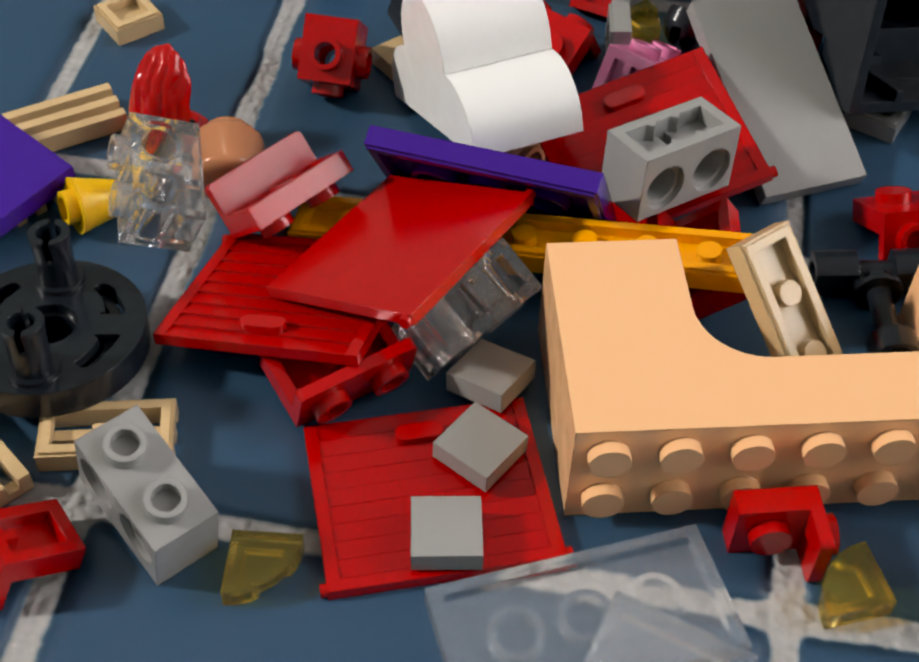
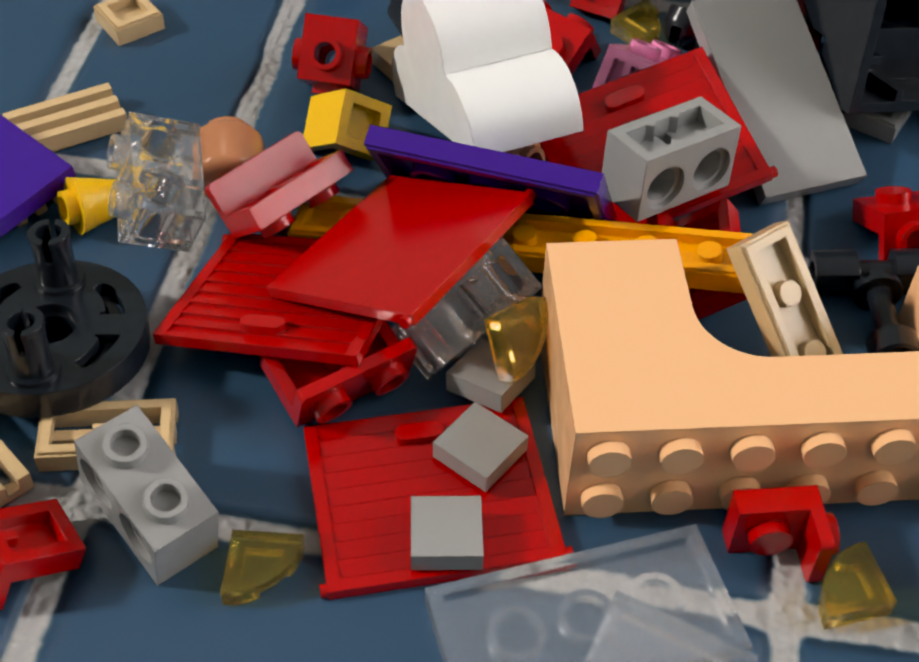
(163, 86): red piece -> none
(342, 121): none -> yellow panel
(517, 337): none -> clear yellow tile
(618, 23): light grey tile -> none

